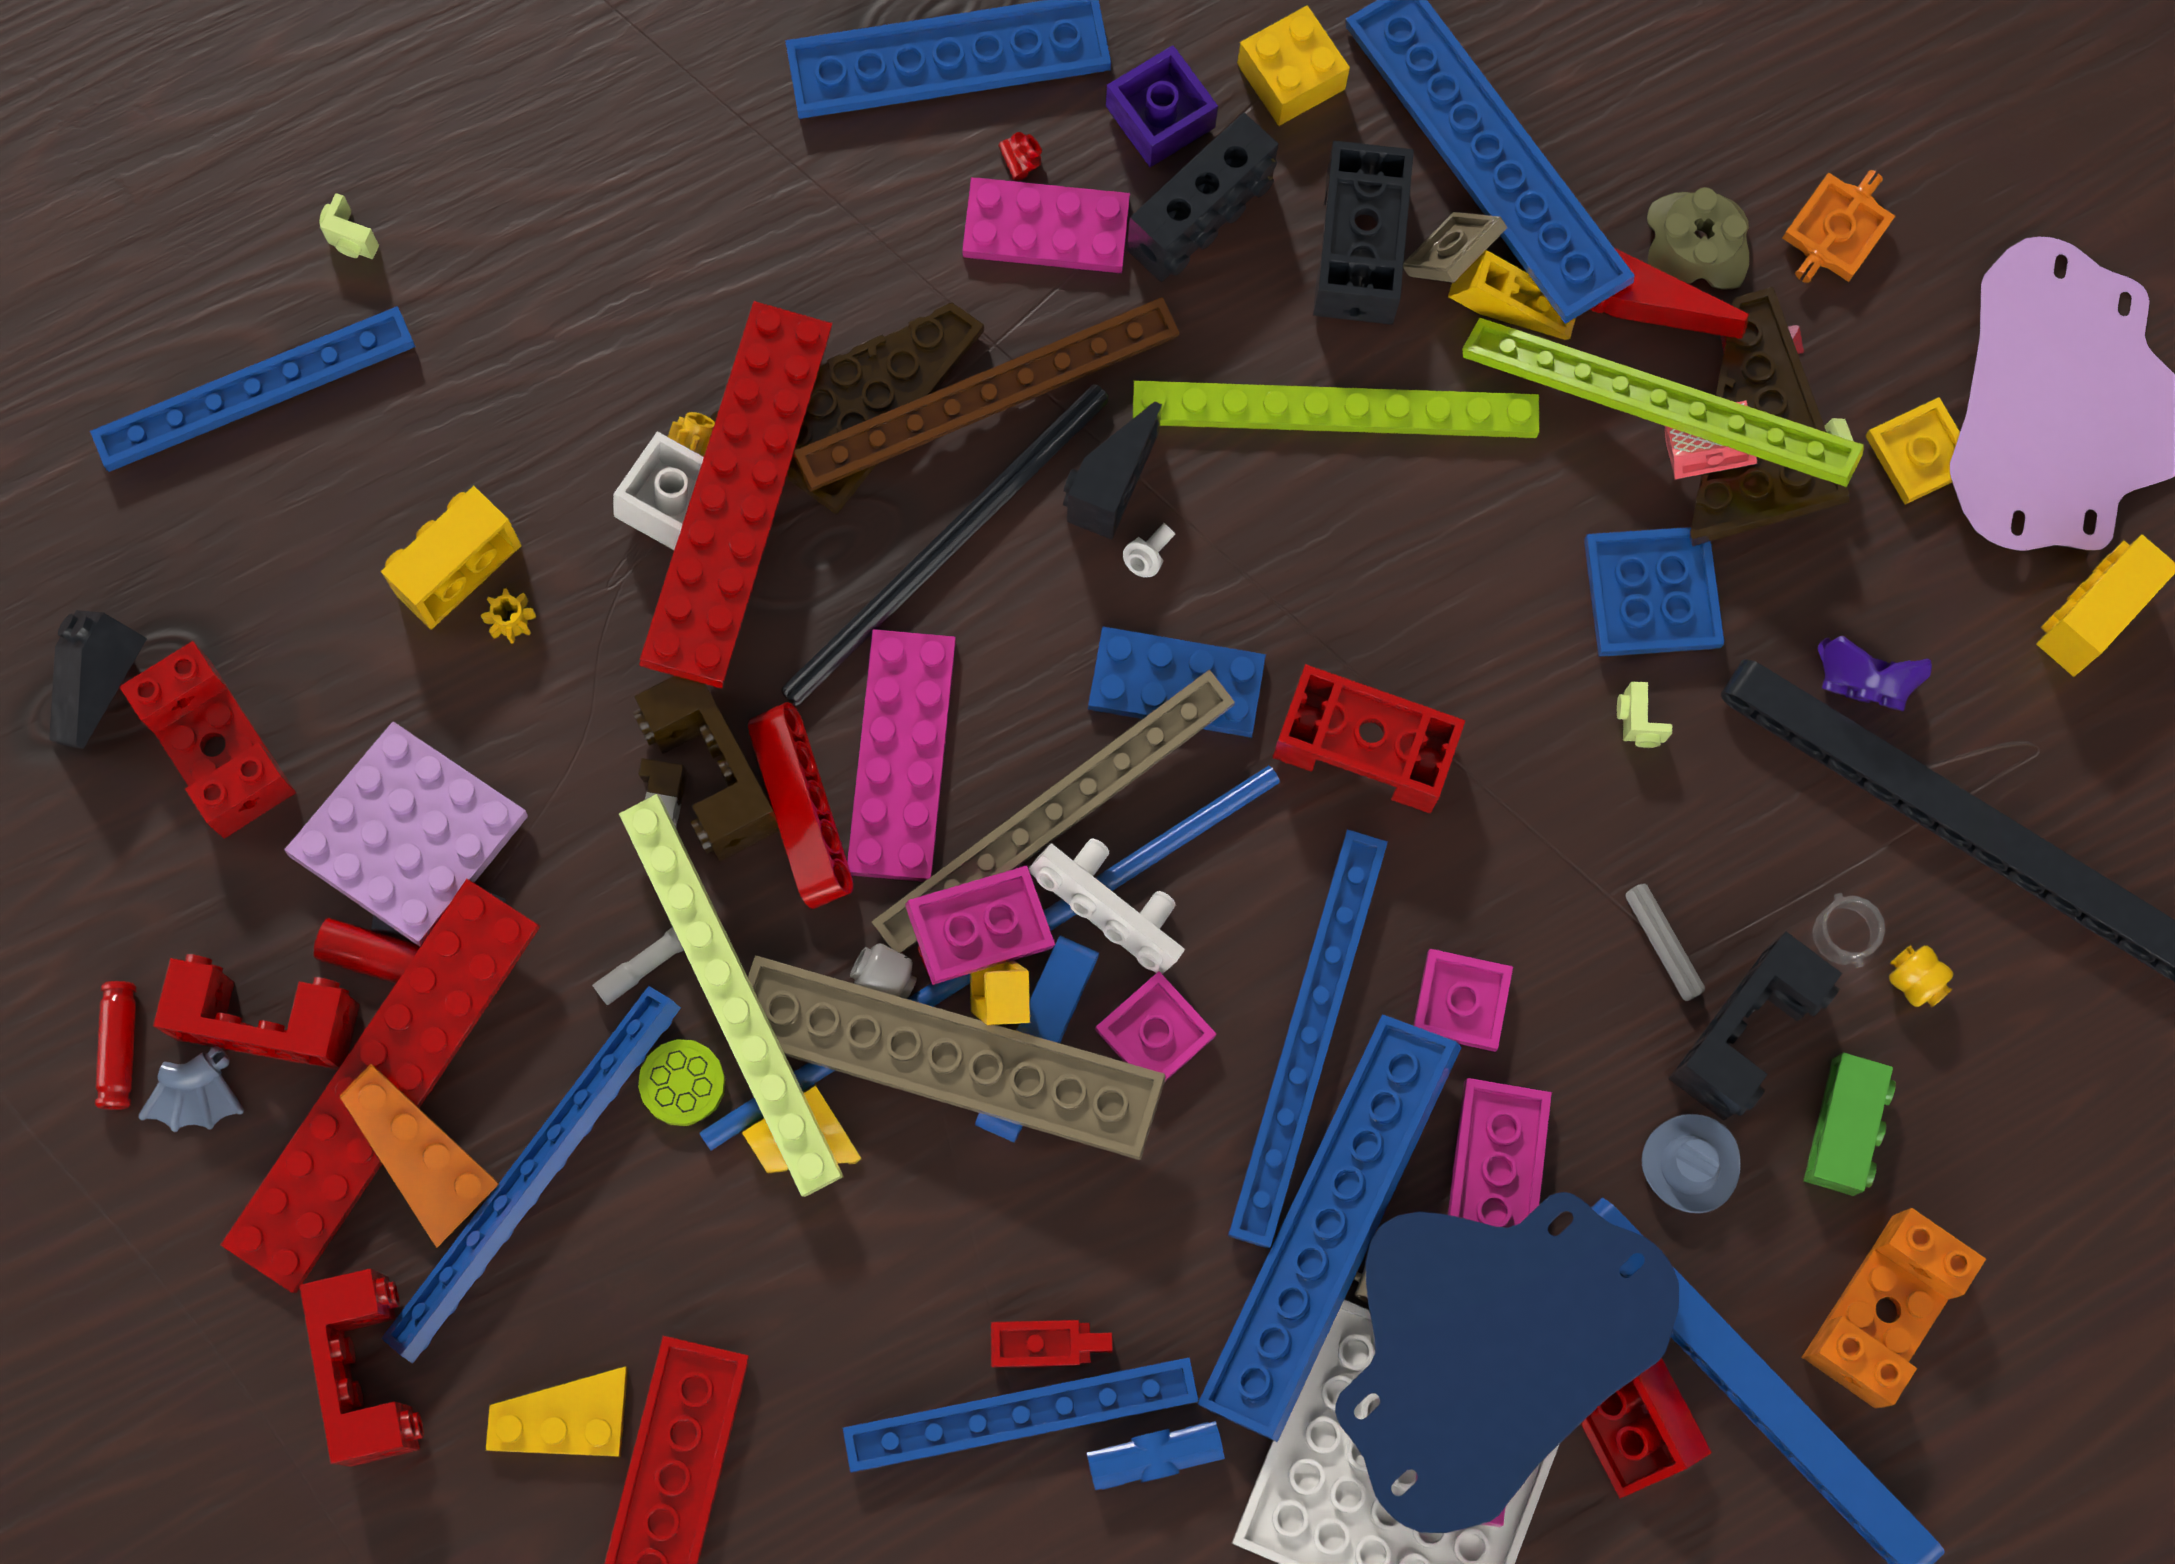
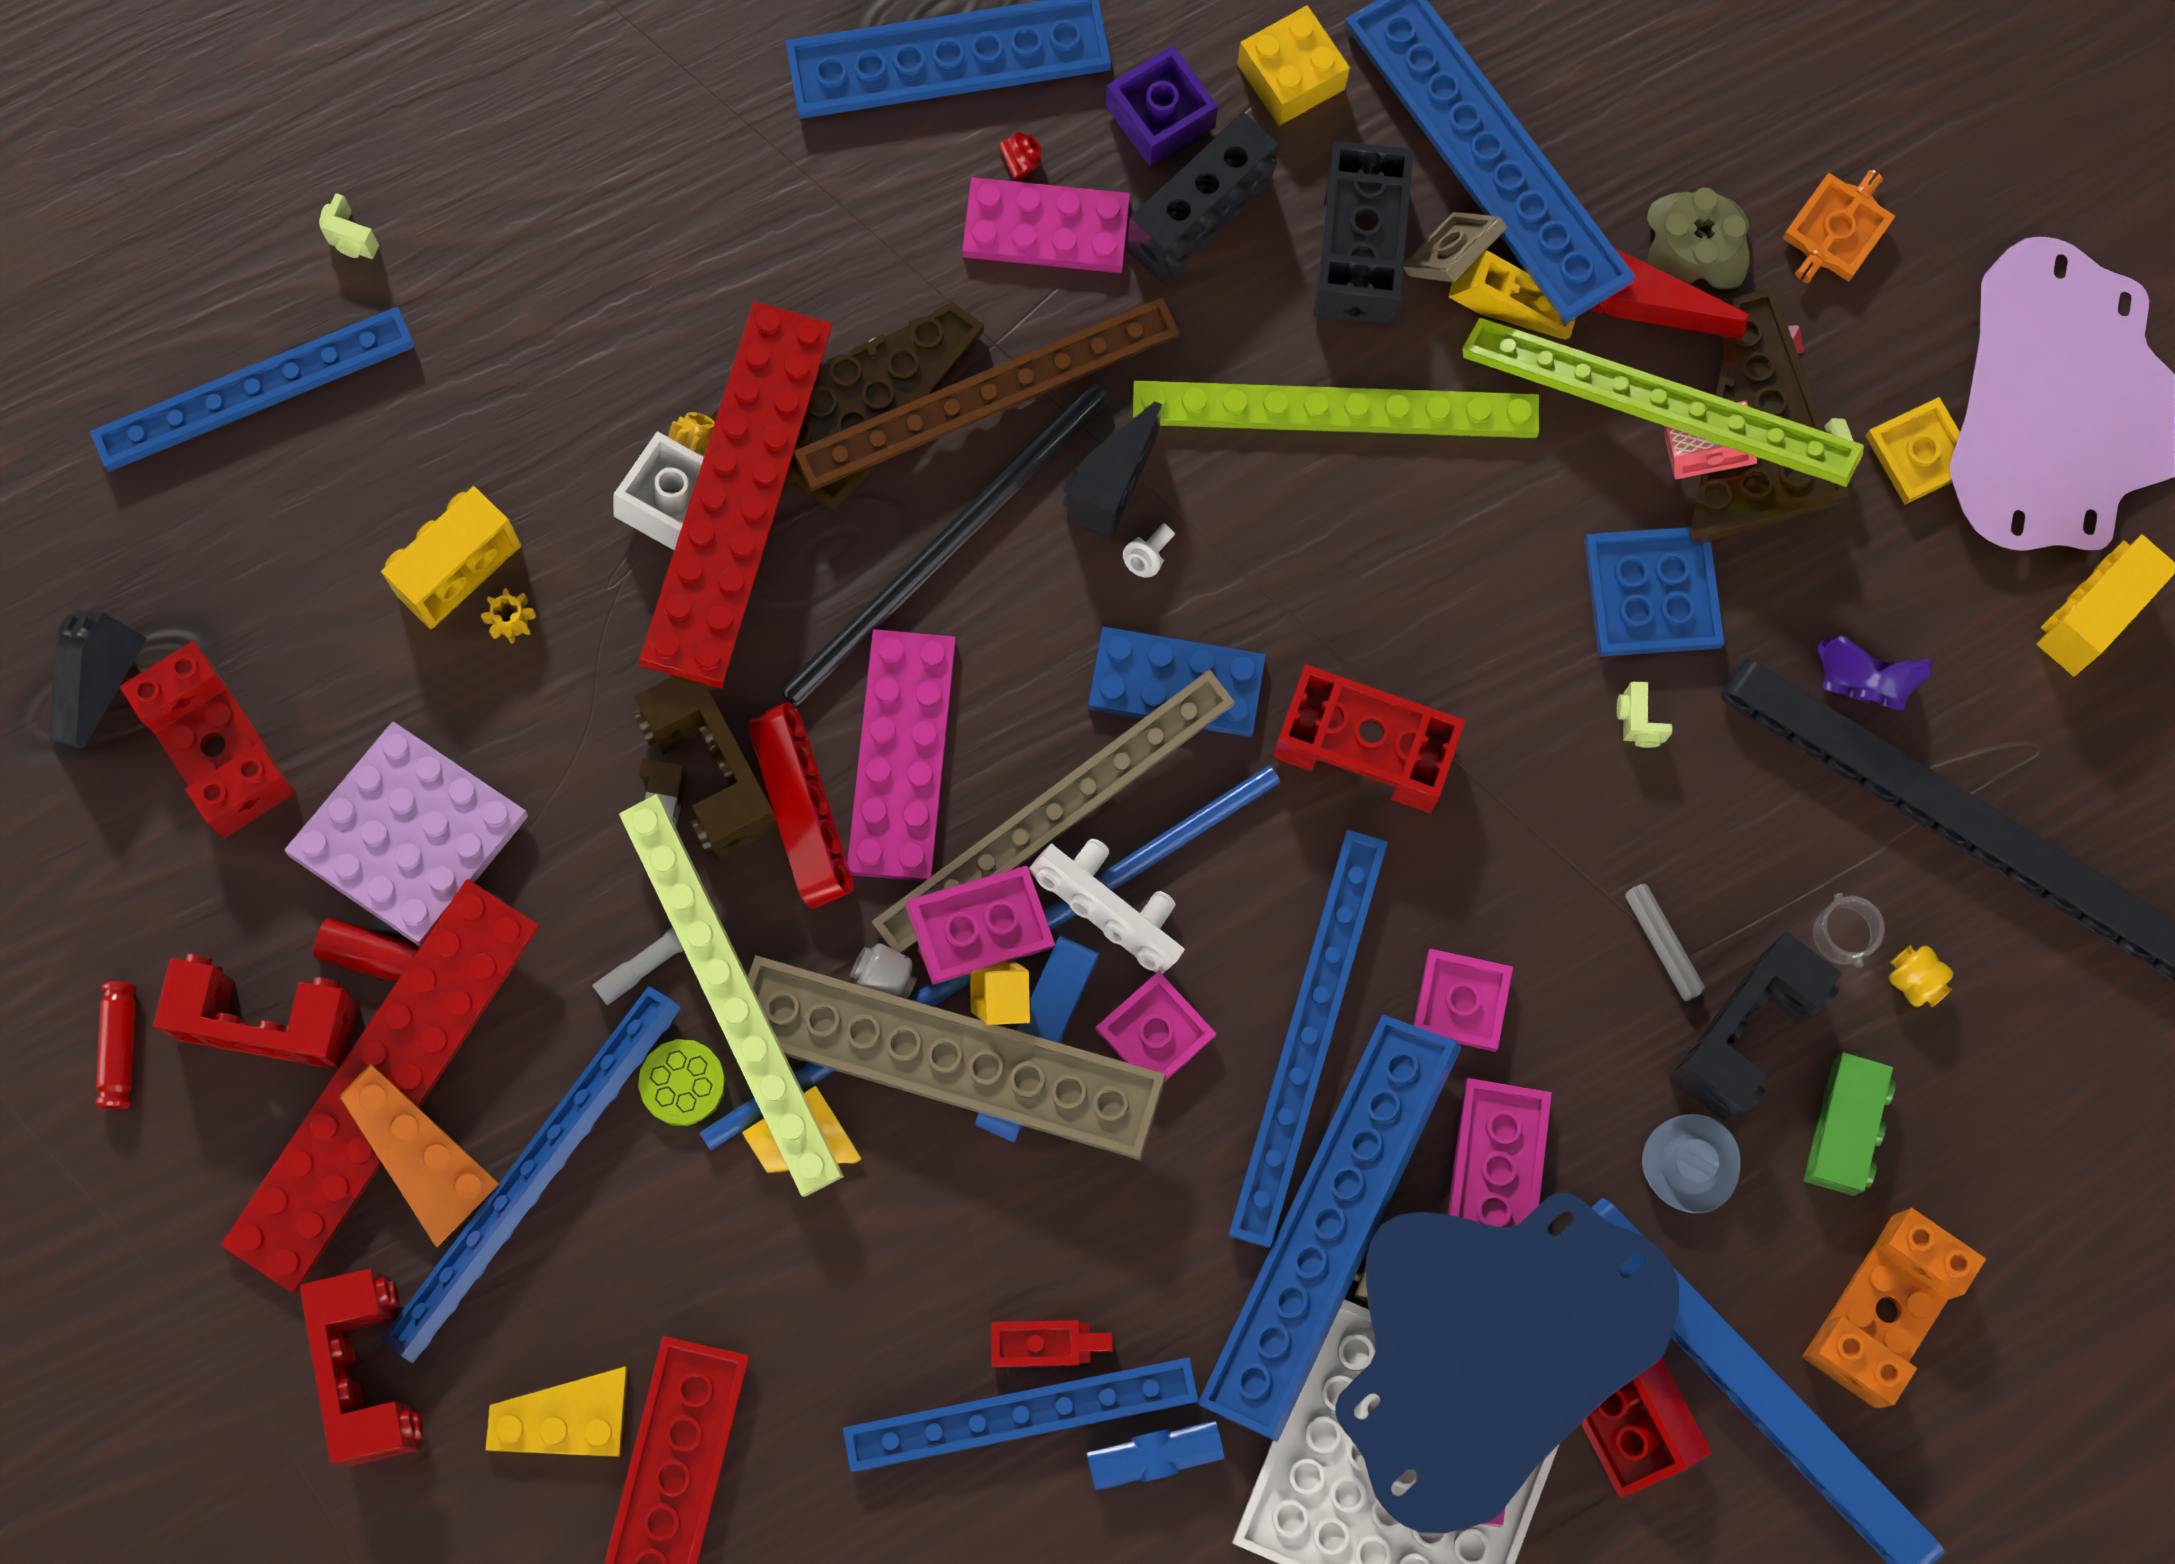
(192, 1093): sand blue arm -> none

